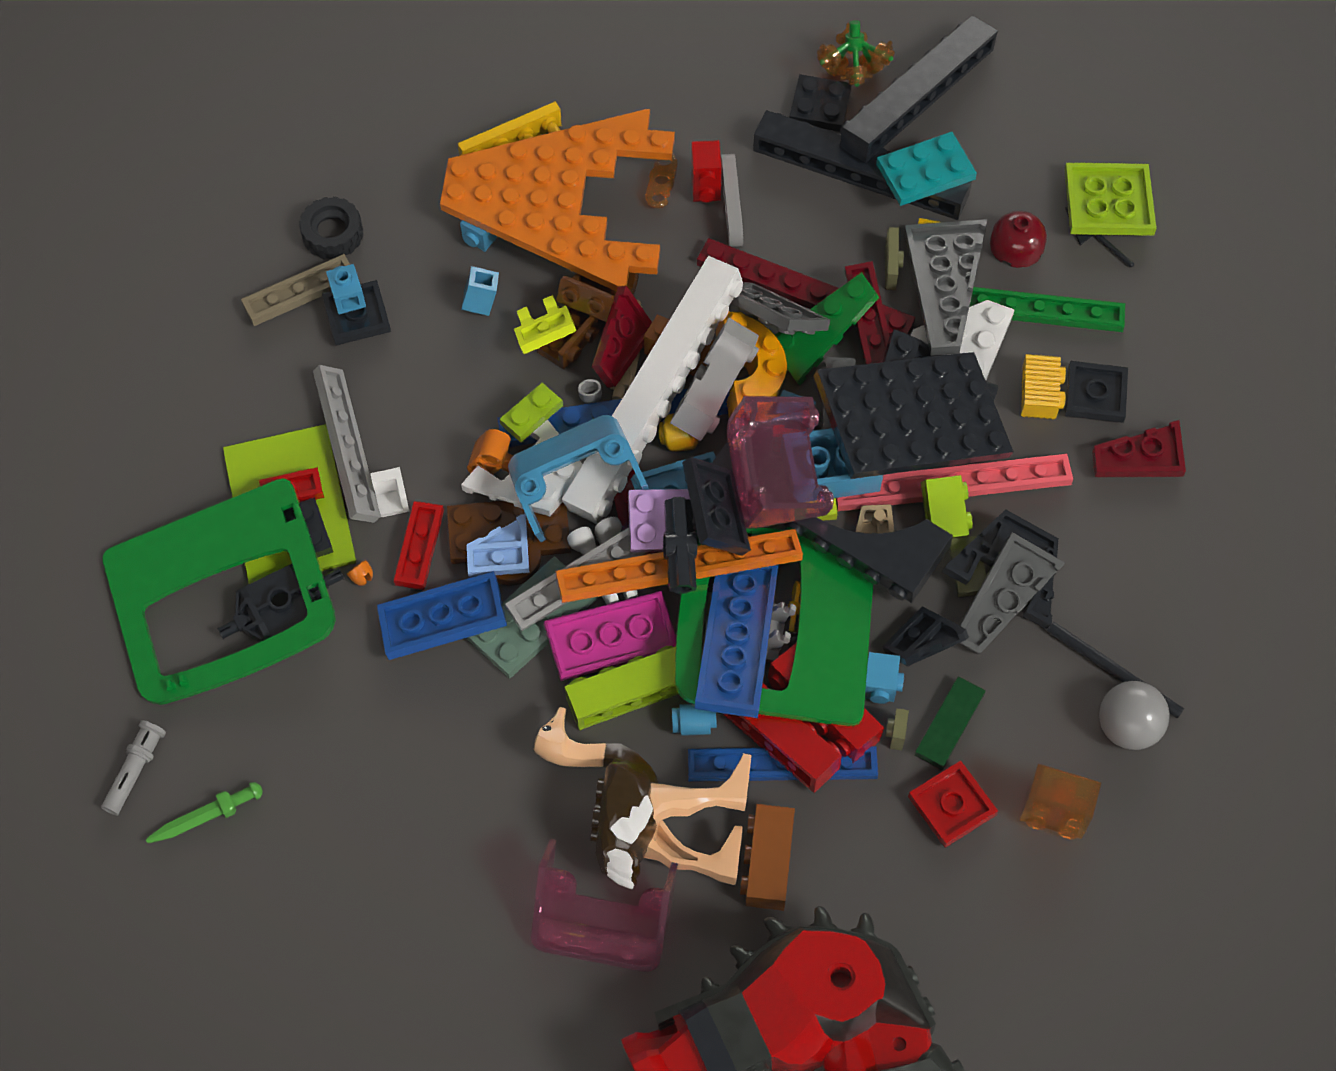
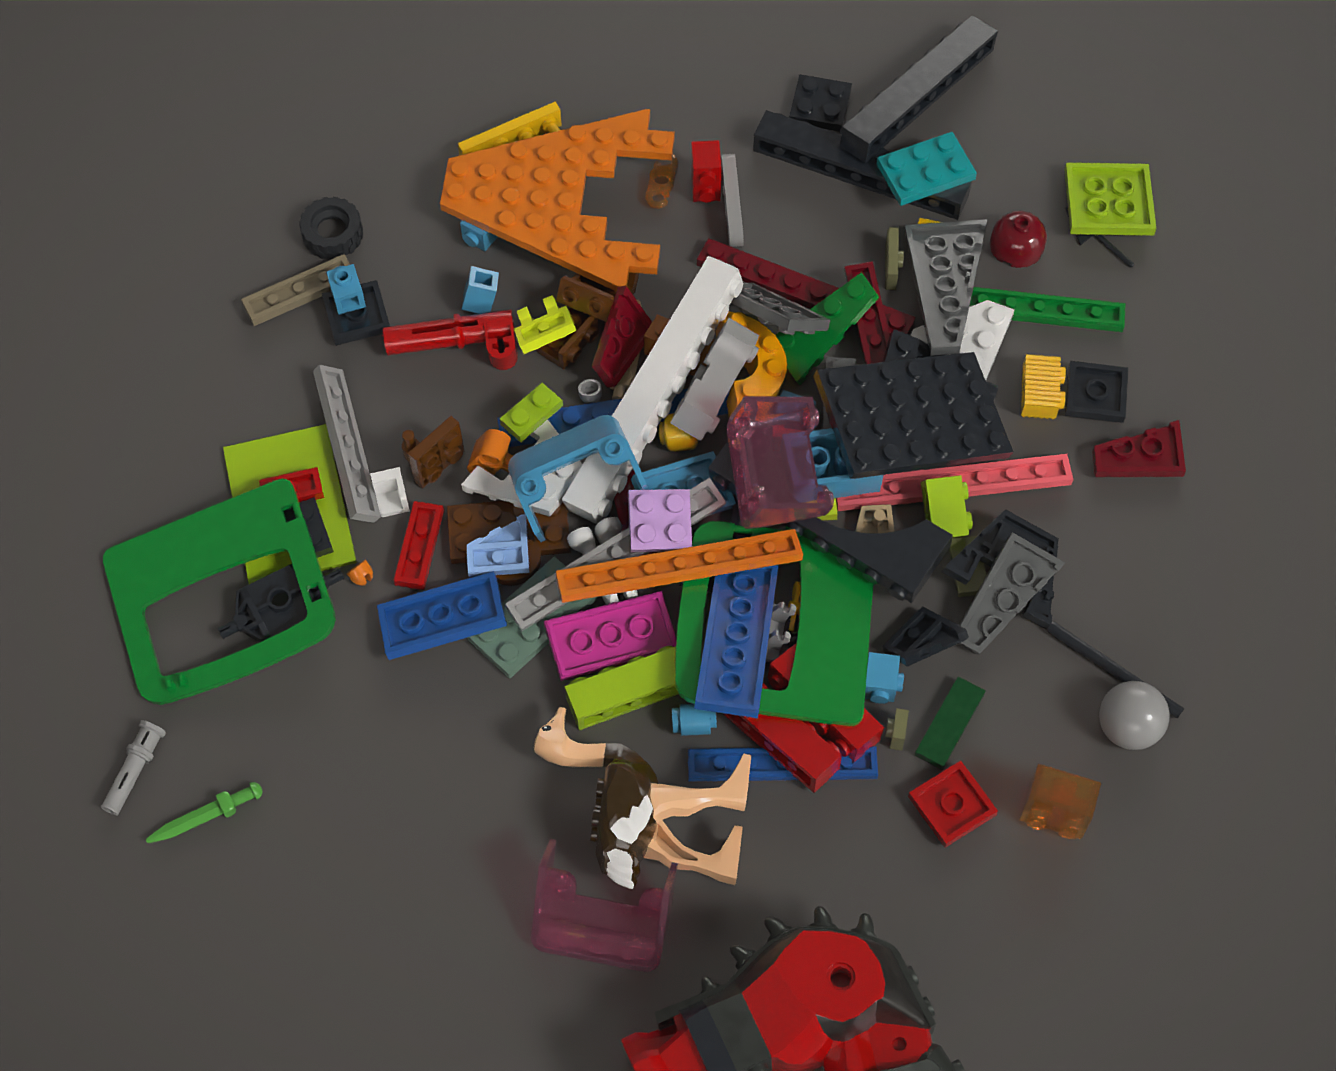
(434, 453): none -> reddish brown plate
(458, 332): none -> red piece
(680, 545): black piece -> none
(716, 506): black plate -> none
(768, 857): dark orange brick -> none
(852, 42): clear orange plant -> none

